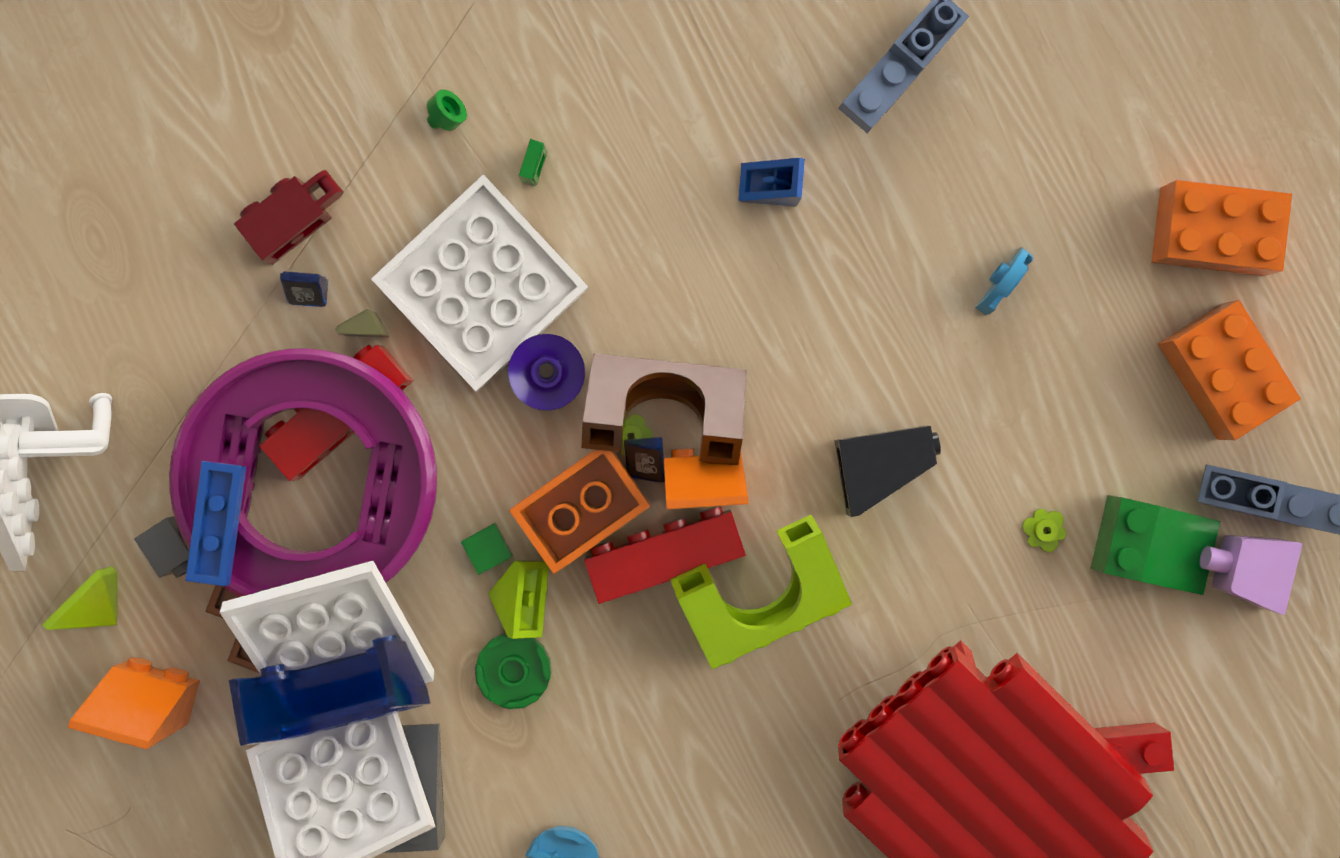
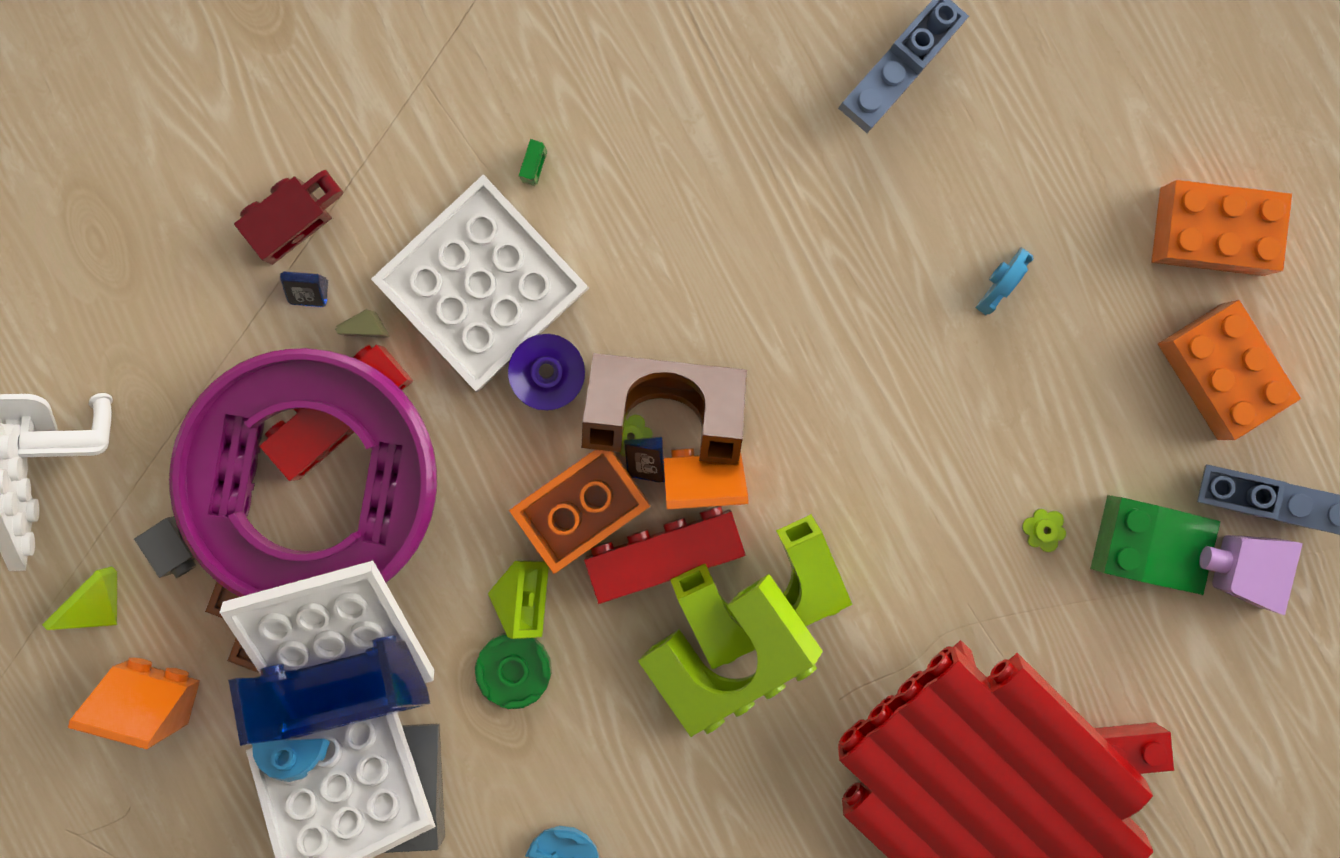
(215, 523): blue plate -> none
(289, 758): none -> dark azure plate
(445, 110): green tile -> none
(487, 548): green tile -> none
(705, 698): none -> lime arch
(772, 182): blue slope -> none
(883, 463): black slope -> none

